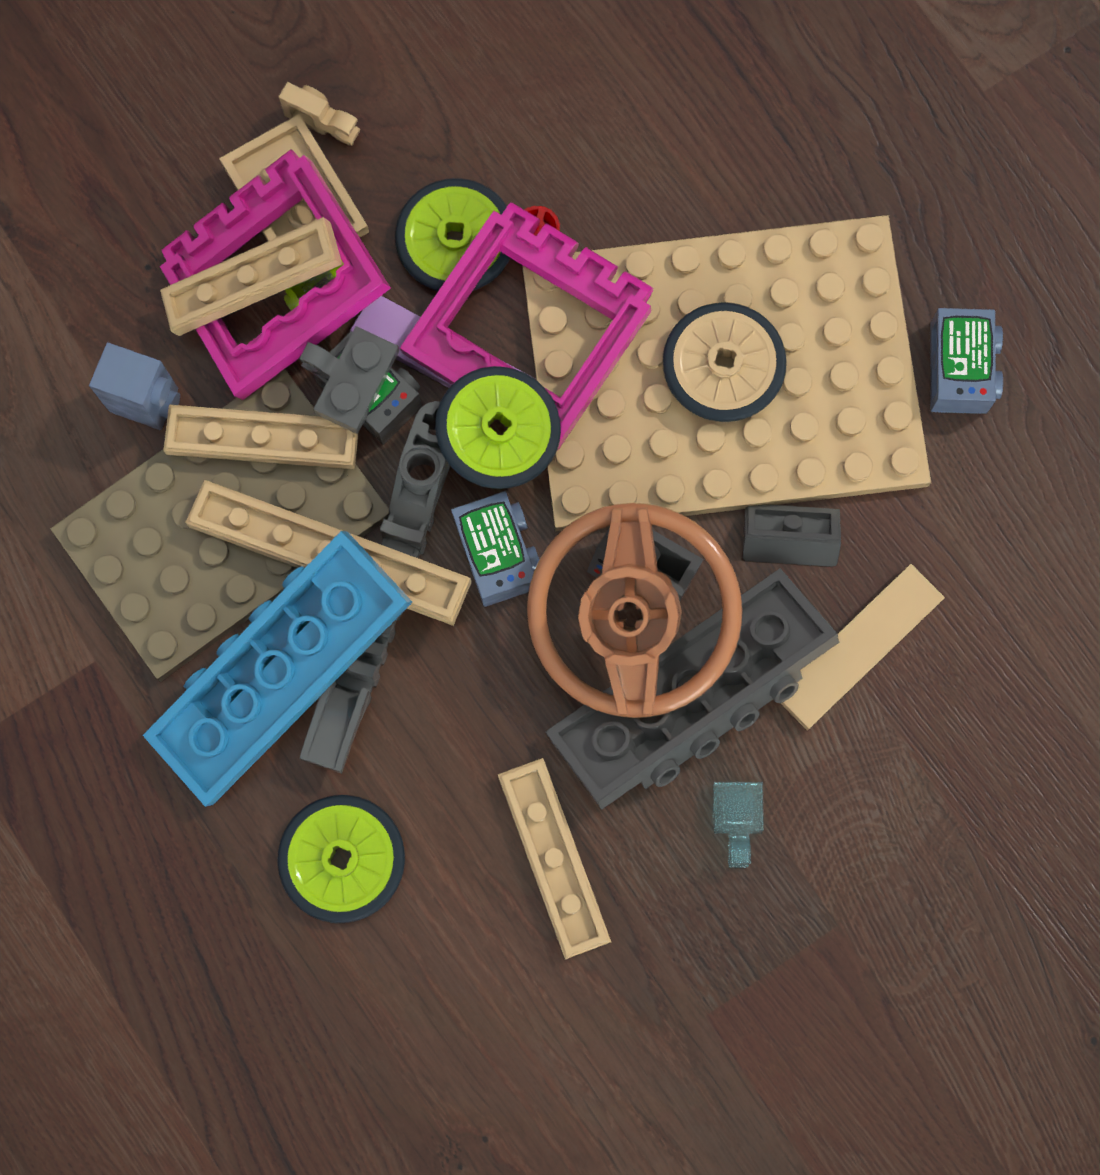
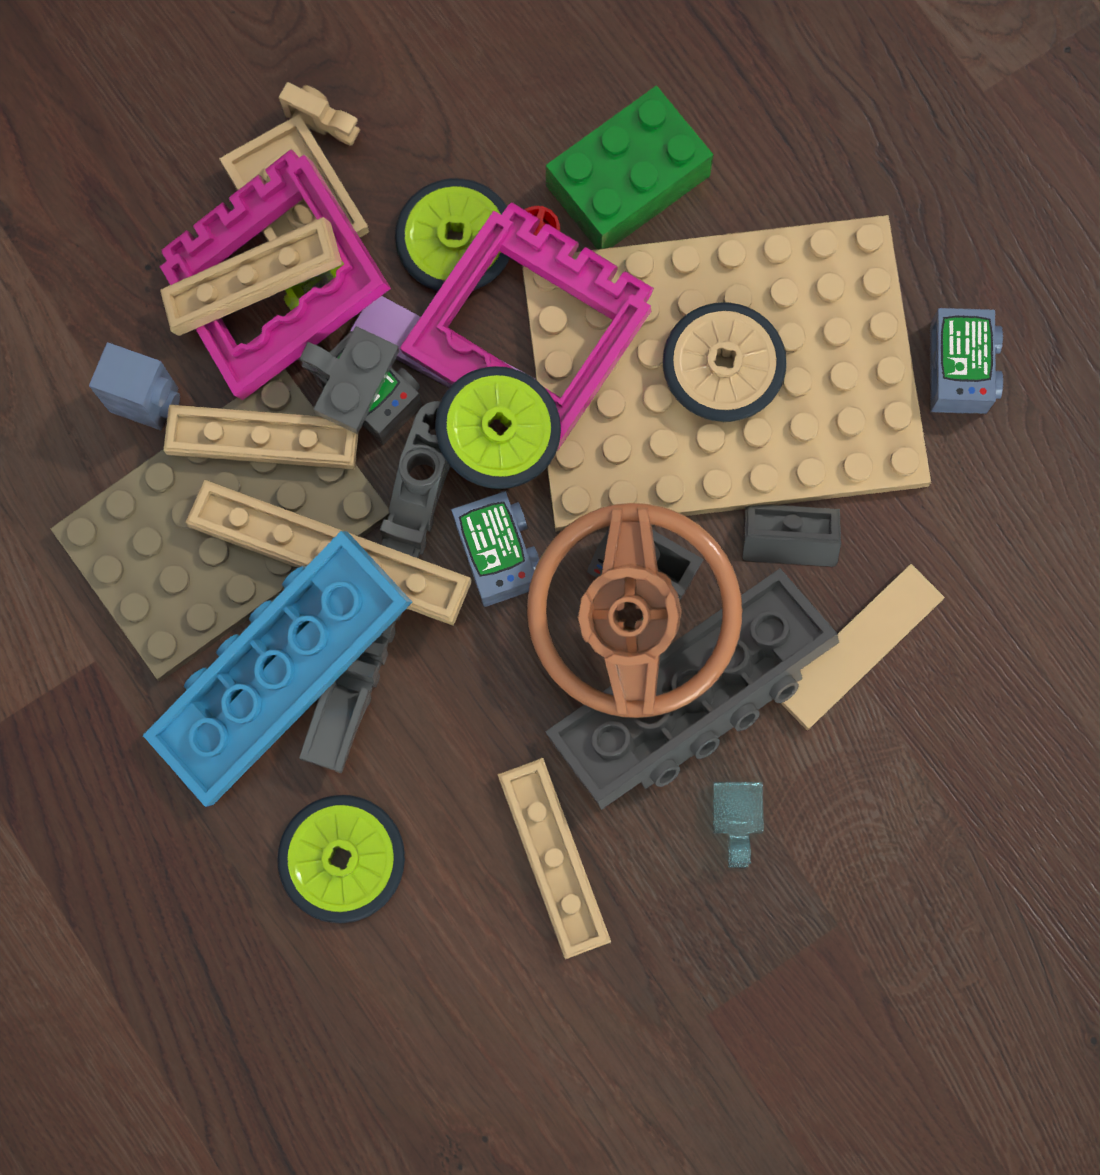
(629, 169): none -> green brick

